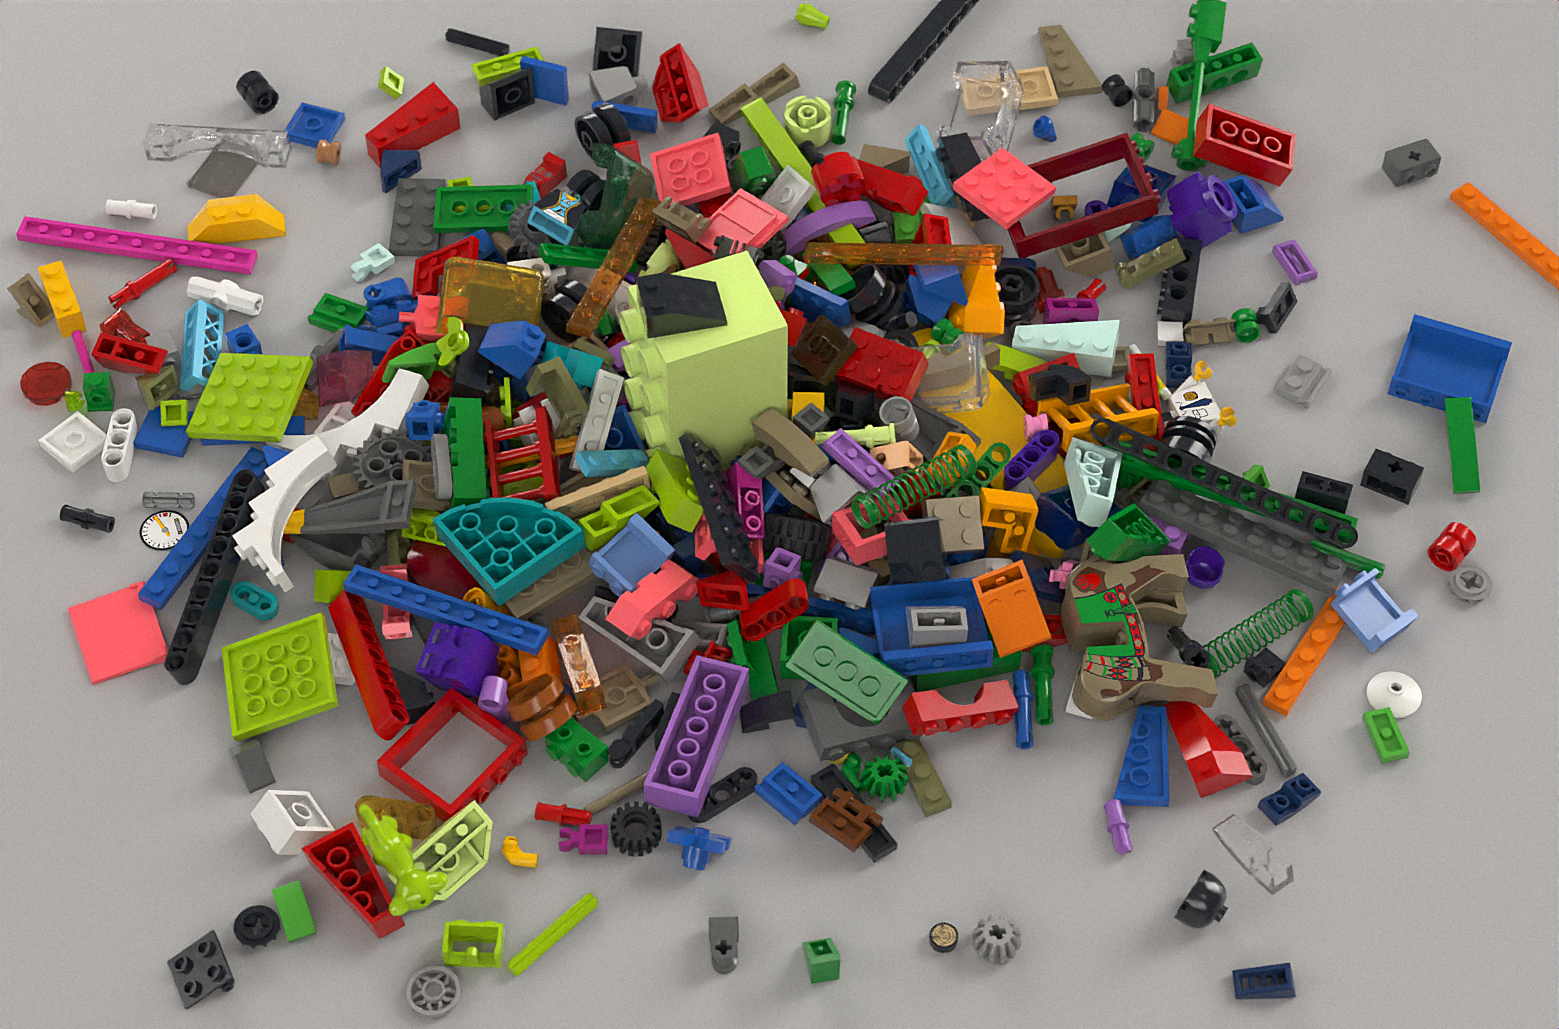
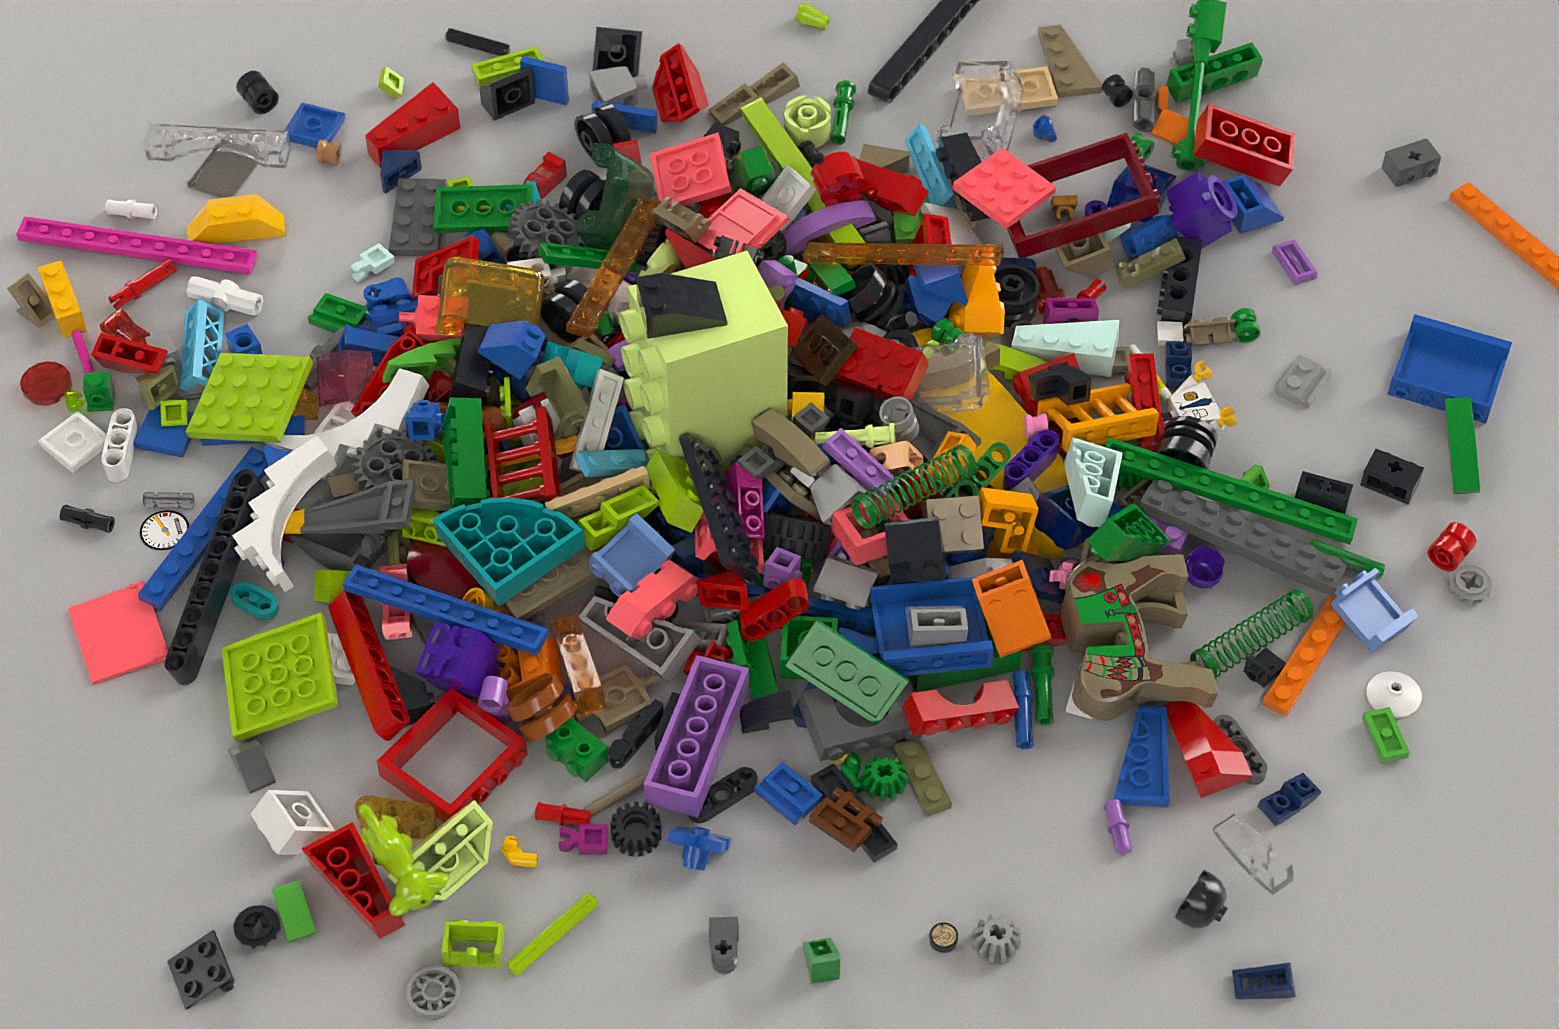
(441, 466): light grey beam -> none
(453, 343): lime plate -> none
(557, 214): torso -> none
(902, 756): medium azure leg -> none
(1189, 650): black pin -> none
(1261, 493): black beam -> none
(1266, 730): dark grey axle -> none
(1278, 308): black hinge -> none

